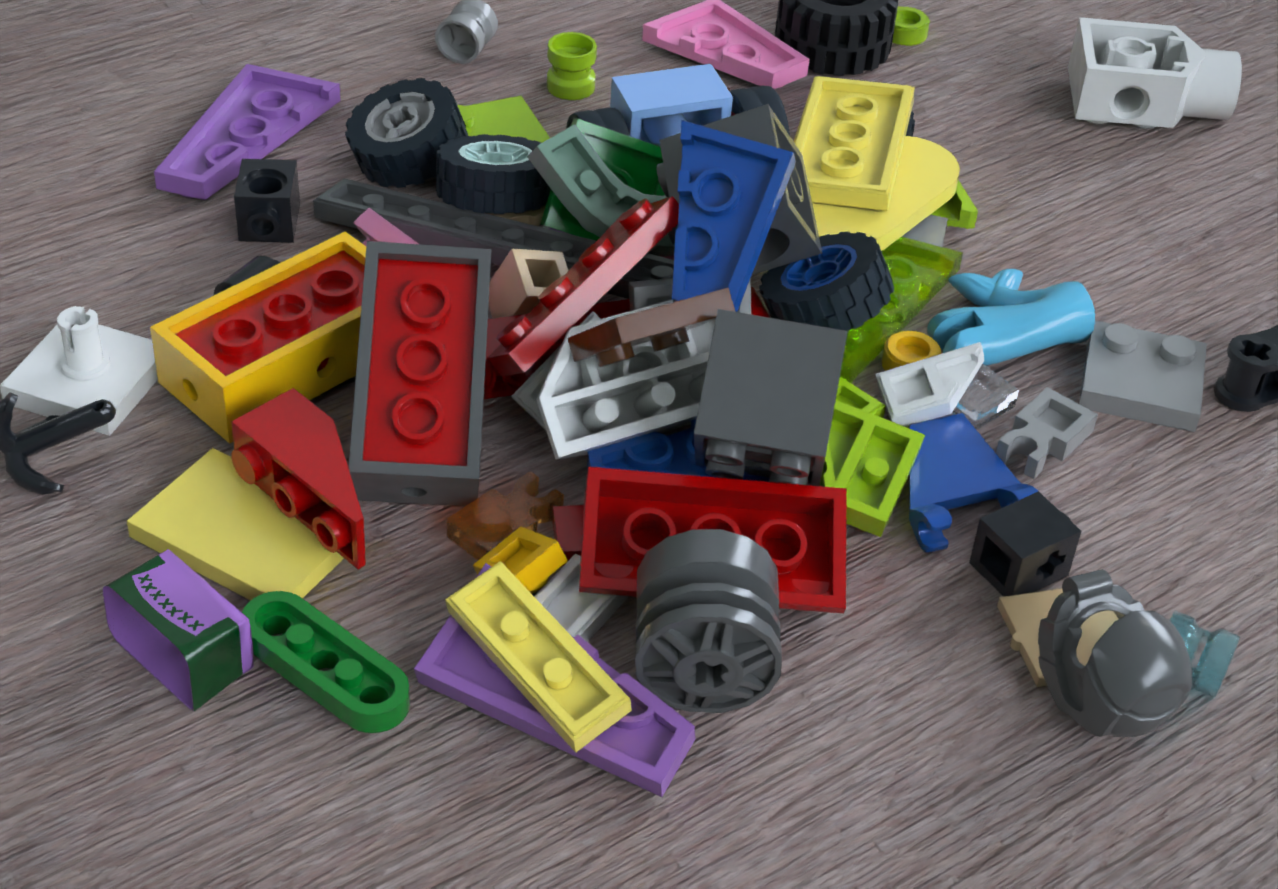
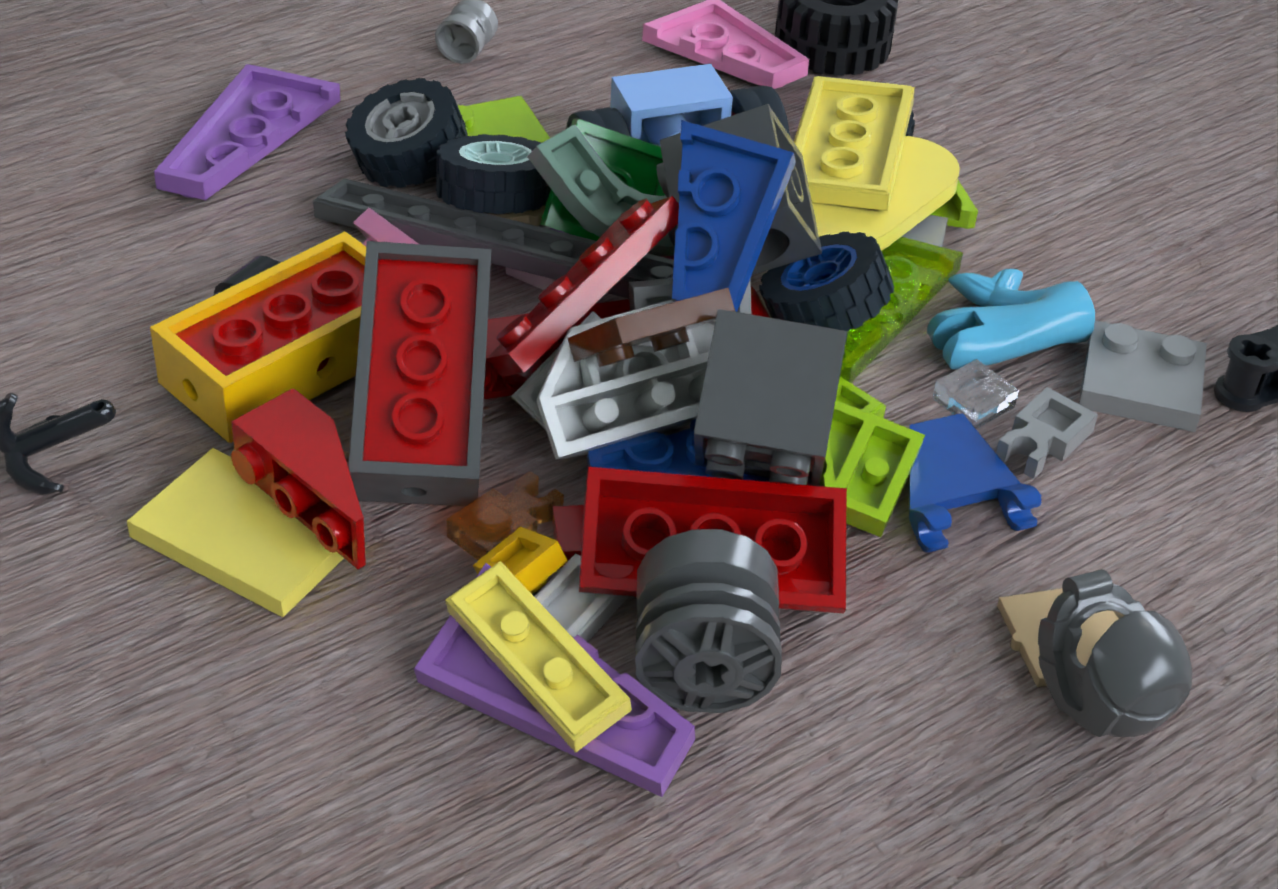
(83, 365): white tile -> none
(179, 628): medium lavender piece -> none
(267, 200): black brick -> none
(359, 688): green plate -> none
(522, 279): tan brick -> none
(571, 63): lime wheel -> none
(907, 348): yellow tile -> none
(910, 26): lime tile -> none
(929, 386): white tile -> none
(1025, 546): black brick -> none
(1148, 75): white brick -> none
(1216, 654): clear light blue wheel -> none

